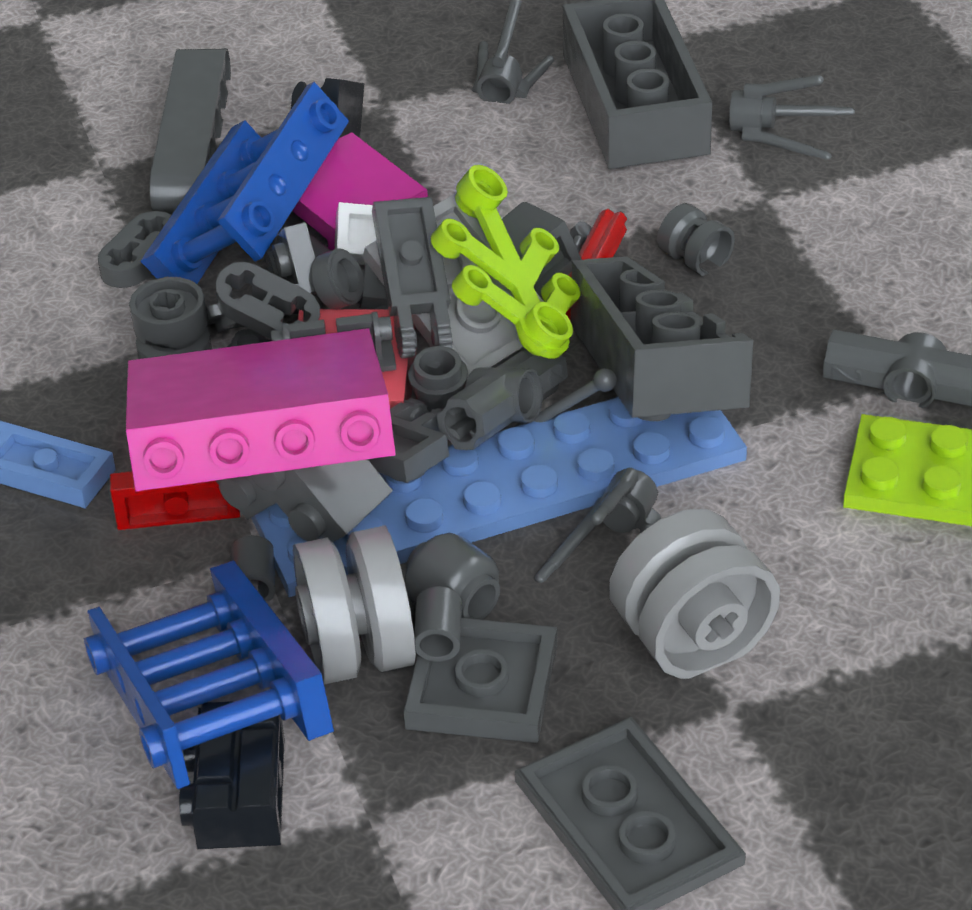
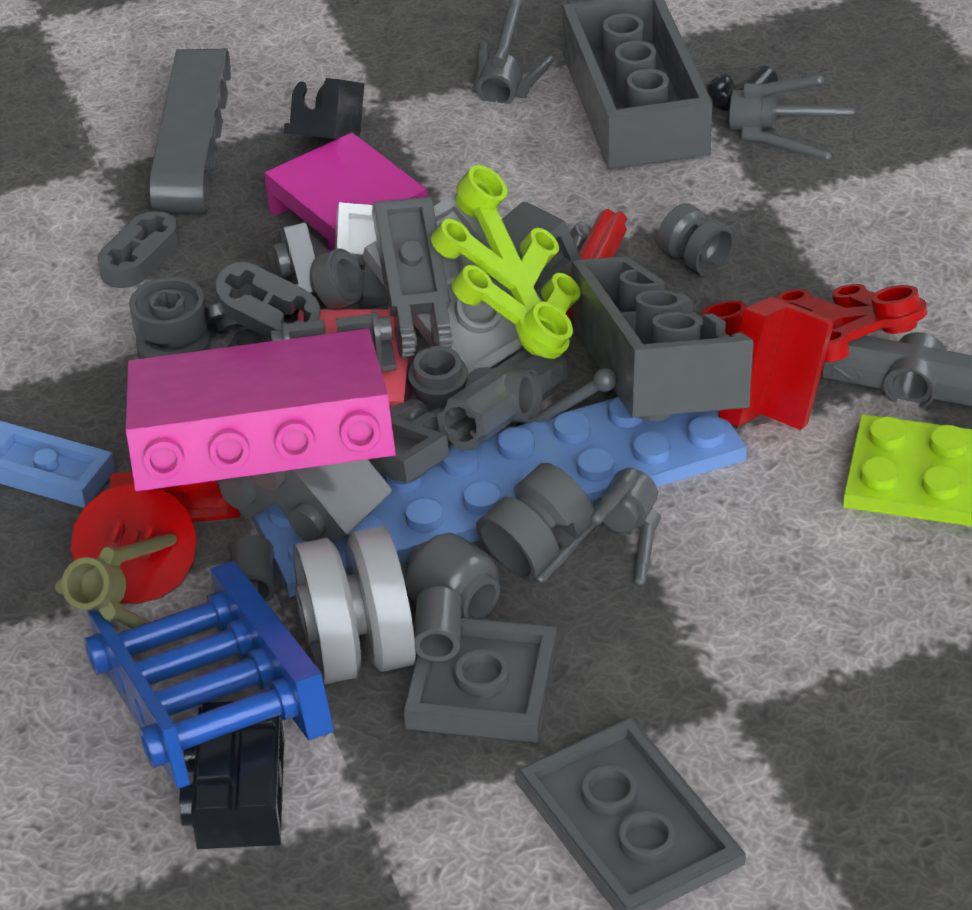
(100, 583): none -> olive plant
(130, 516): none -> red piece
(247, 189): blue fence -> none
(530, 528): none -> dark grey wheel
(694, 592): light grey wheel -> none
(722, 88): none -> black arm
(785, 362): none -> red panel
(854, 307): none -> red plant

